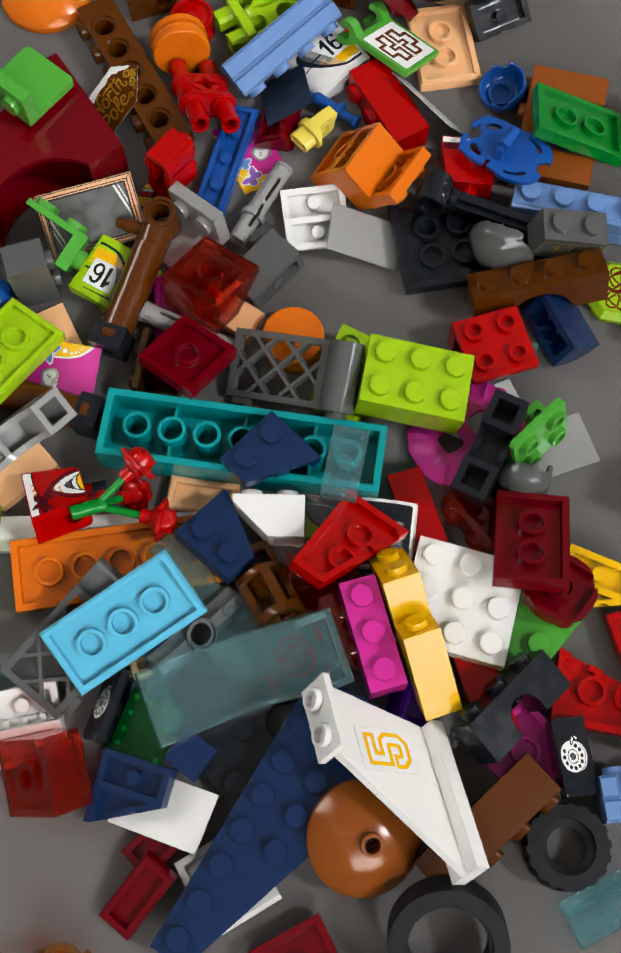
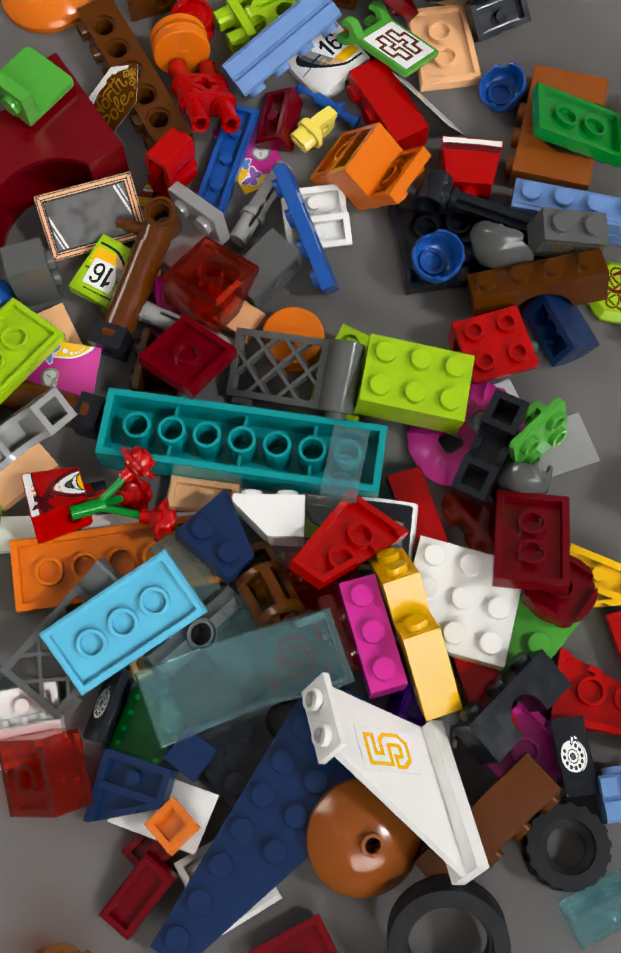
(74, 252): bright green bracket -> none
(172, 826): none -> orange plate
(268, 451): dark blue wing -> none
(286, 95): black sticker -> none
(299, 218): none -> blue plate
(362, 236): light grey sticker -> none
(437, 256): none -> blue hair
(506, 151): blue shield -> none

